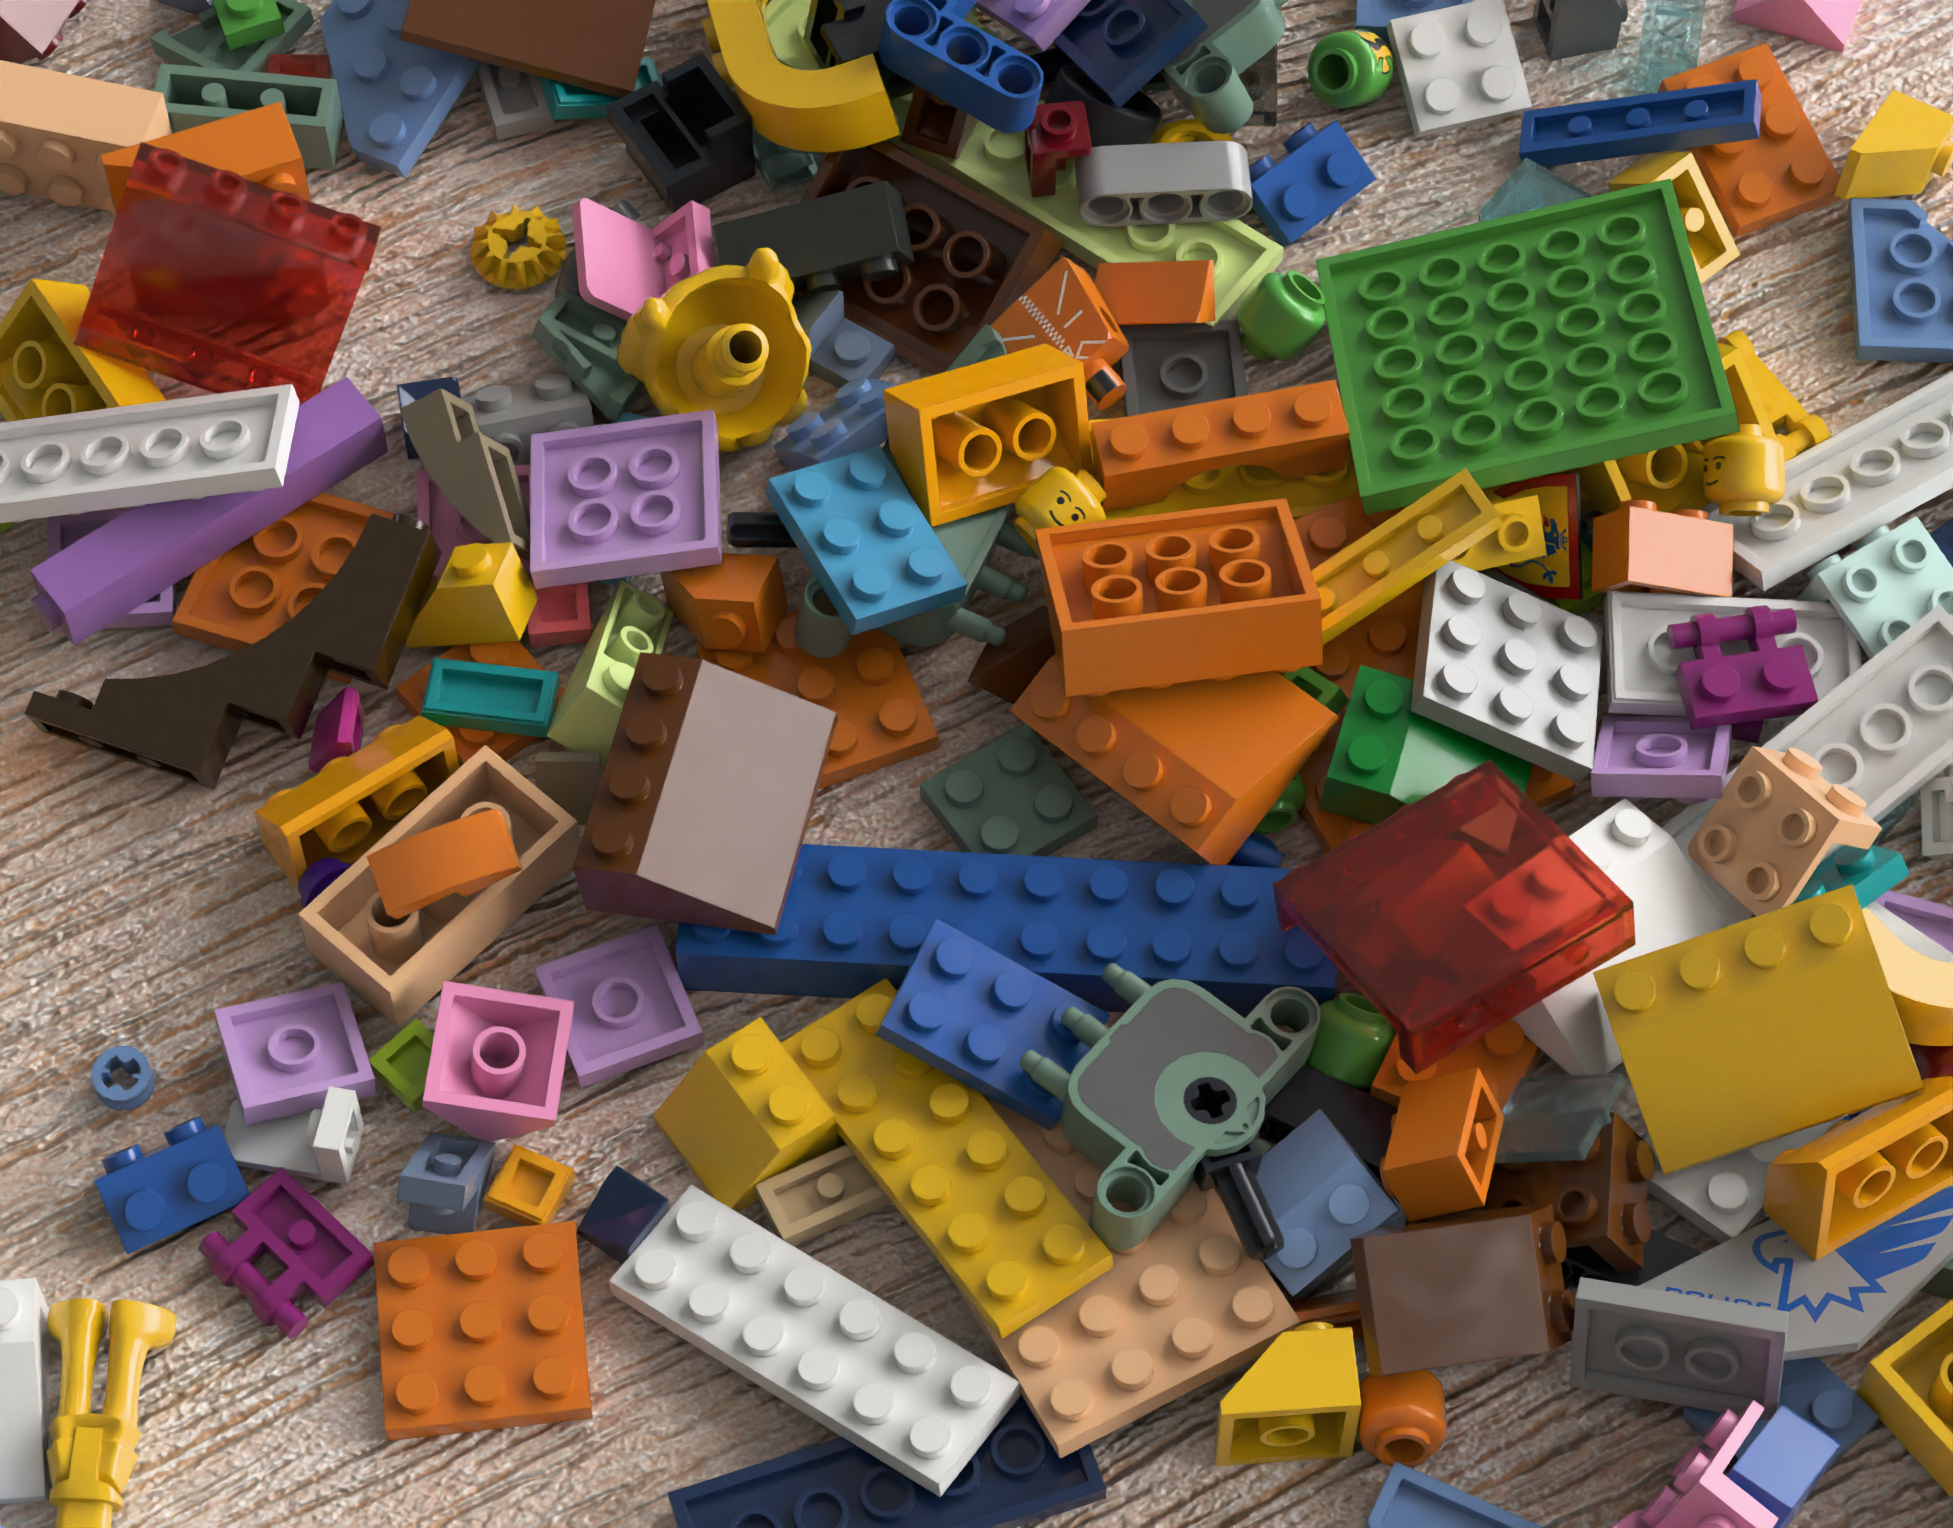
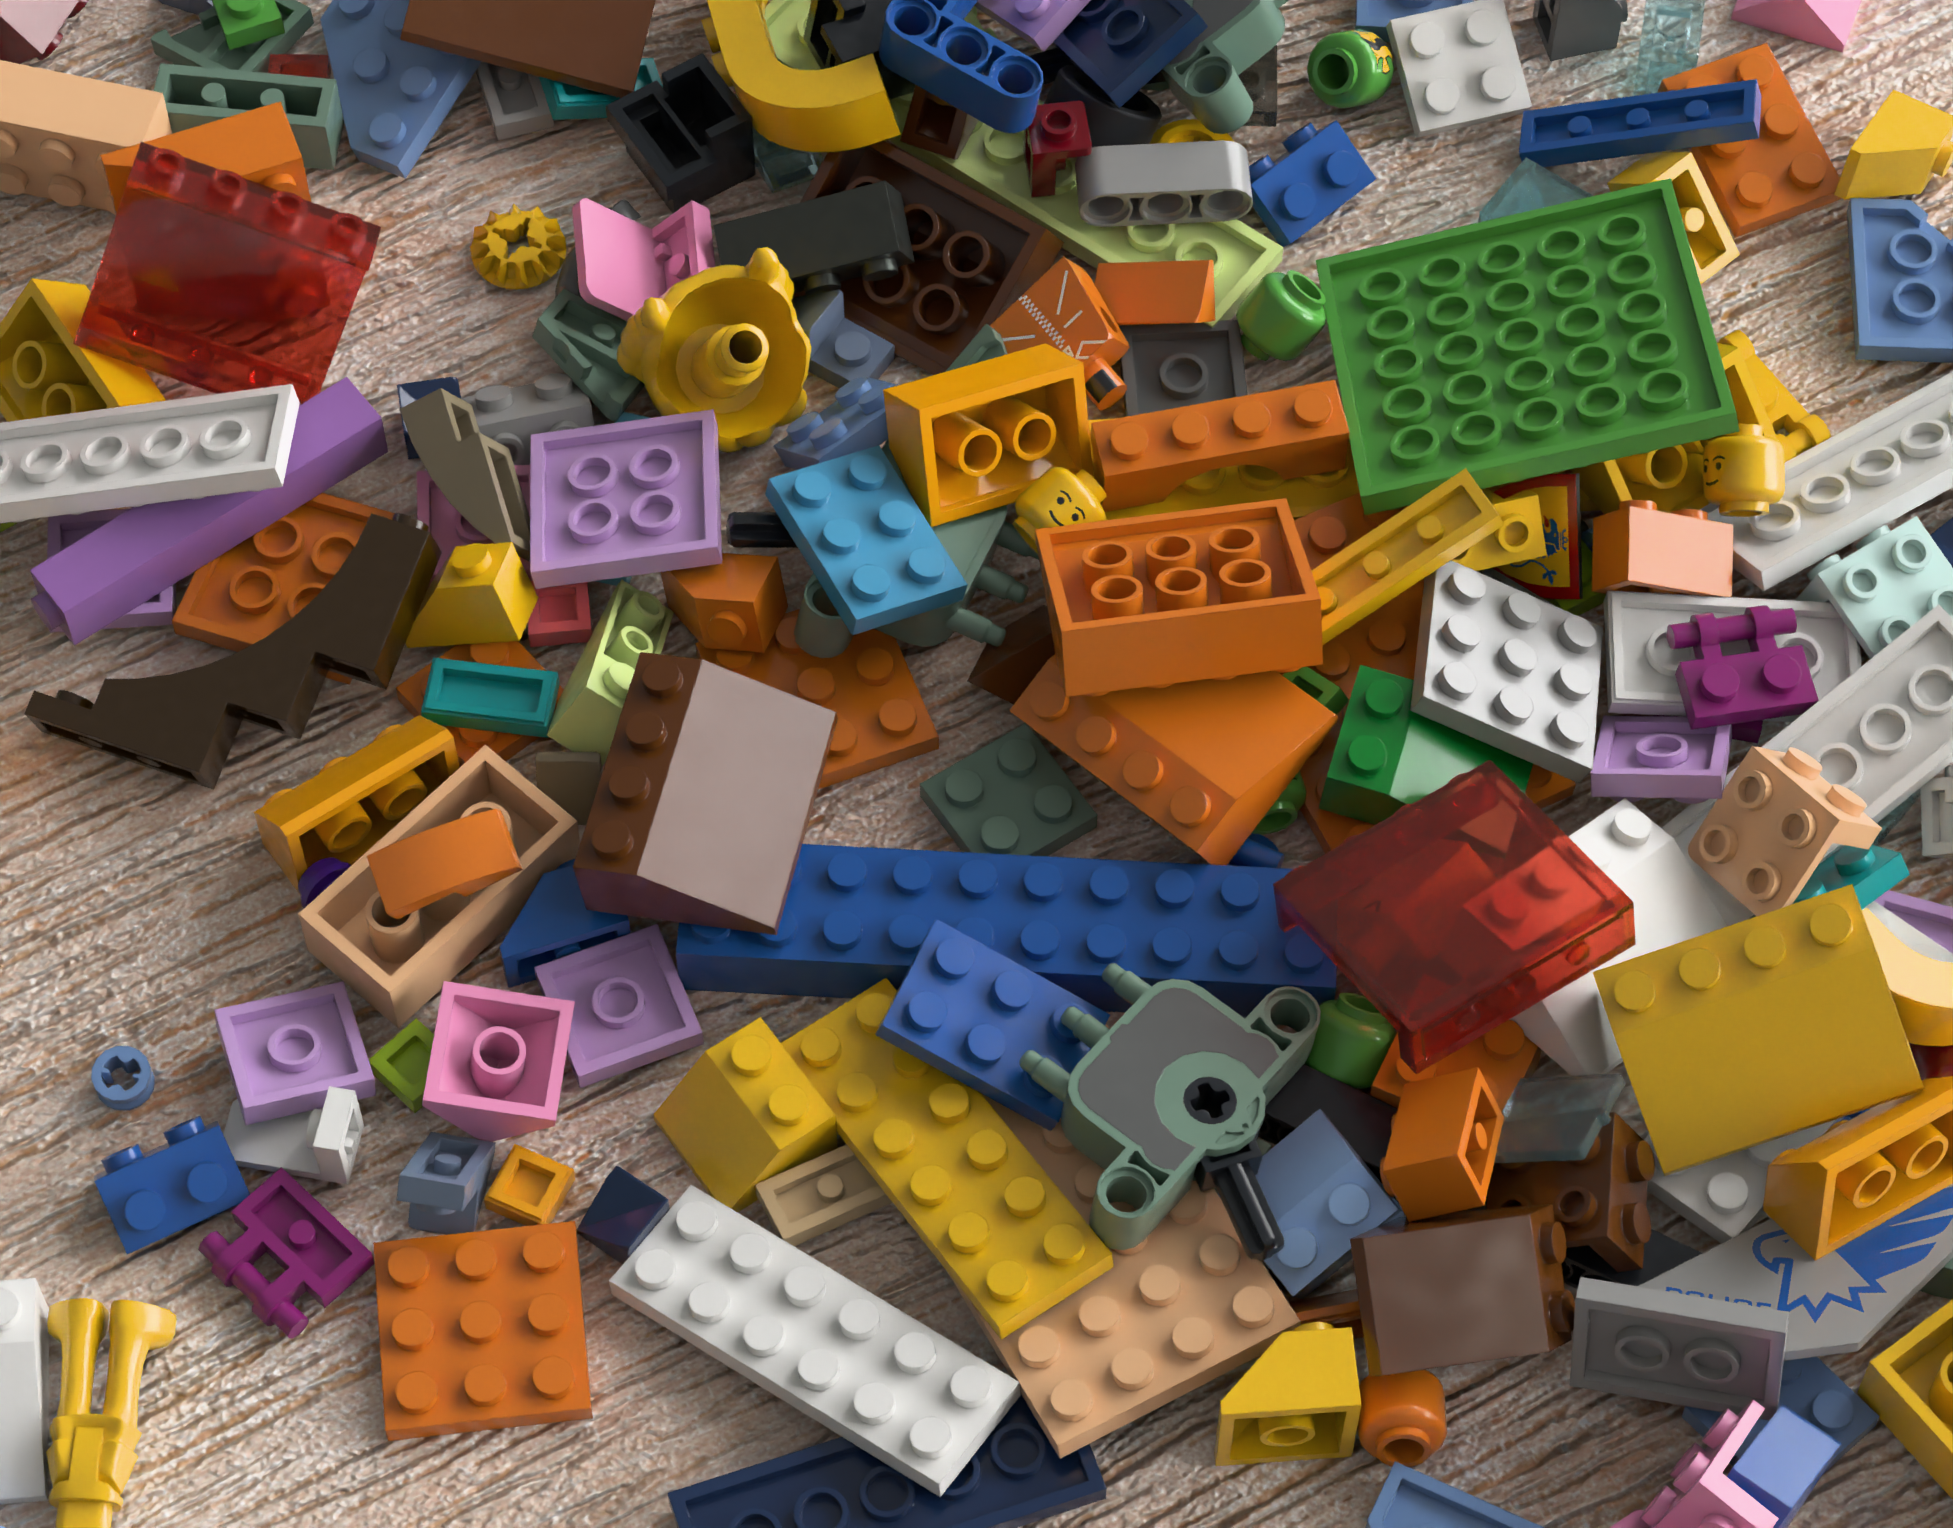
(337, 729): dark pink slope -> none
(555, 926): none -> blue slope

